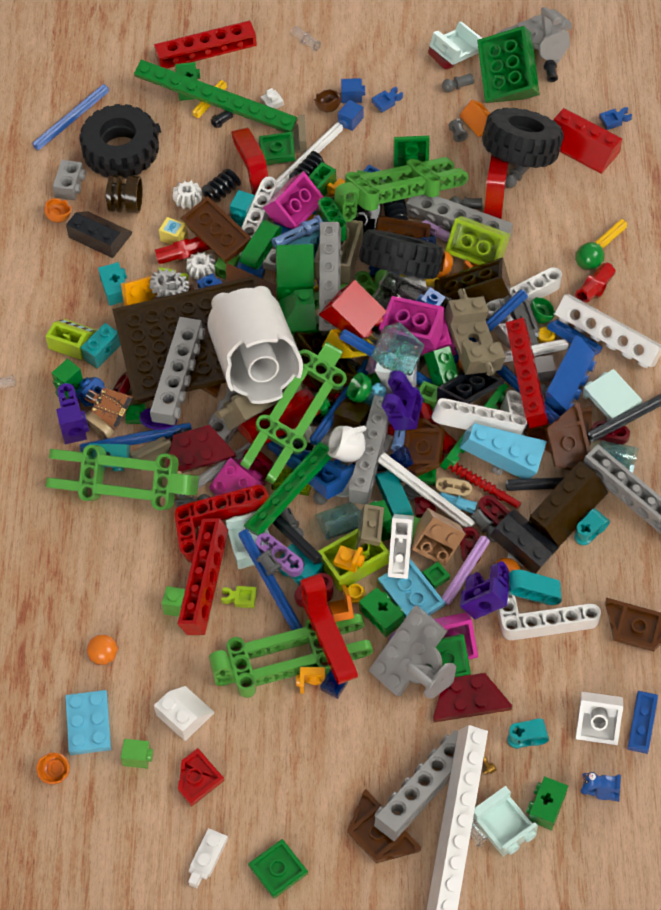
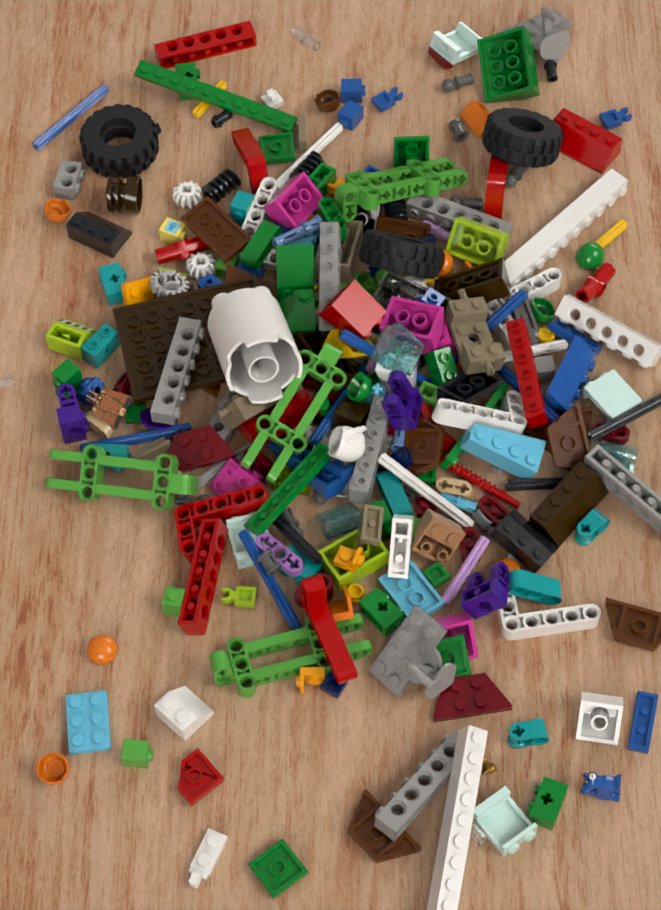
(565, 227): none -> white brick

